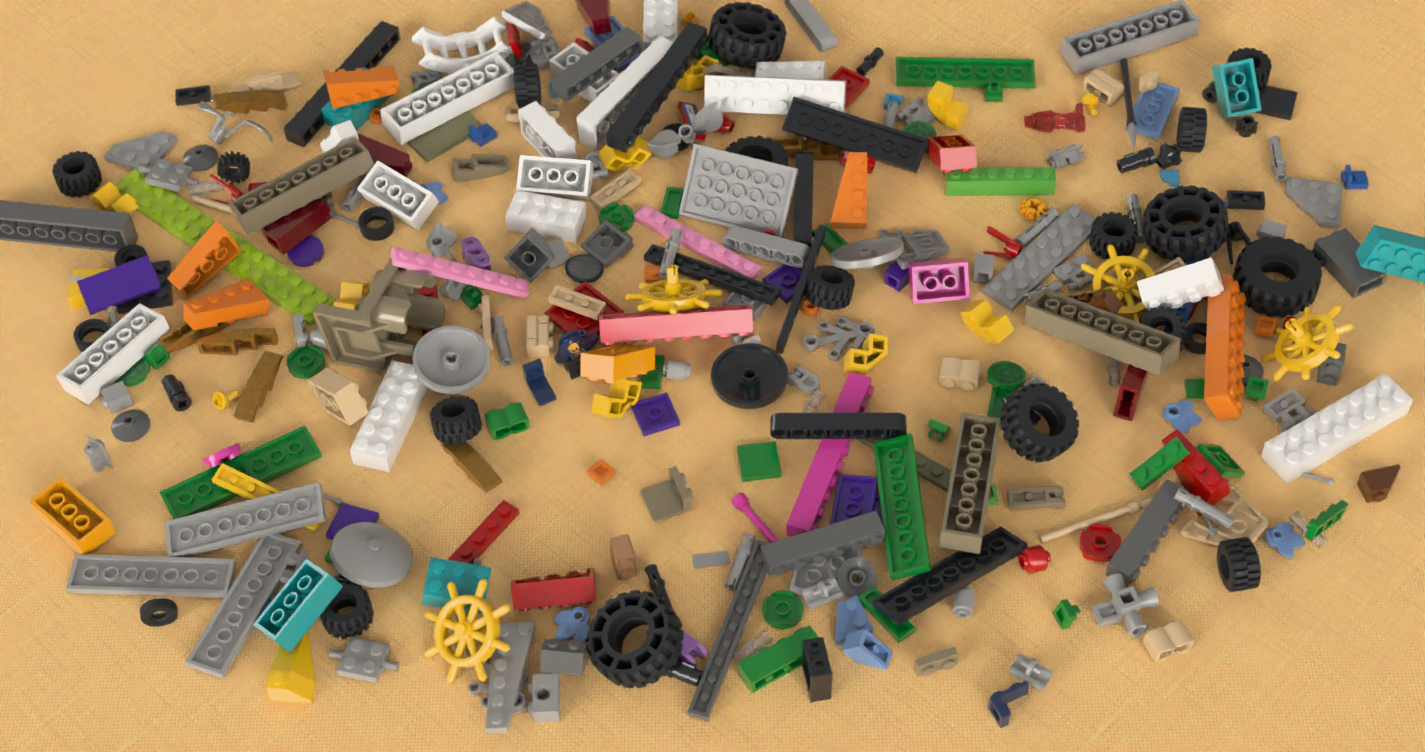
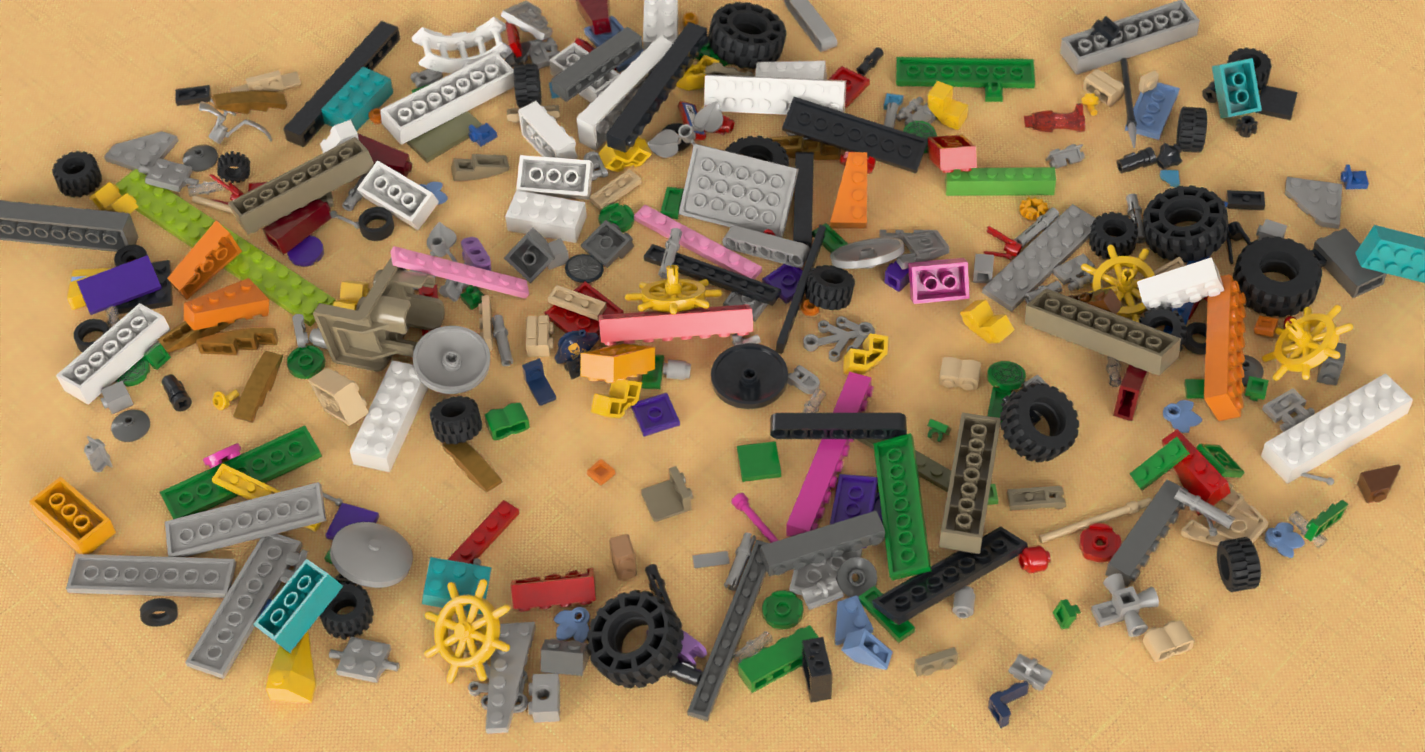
(360, 85): orange wedge -> none
(651, 273): orange plate -> none
(1106, 28): none -> black bracket
(1278, 163): light grey pin -> none

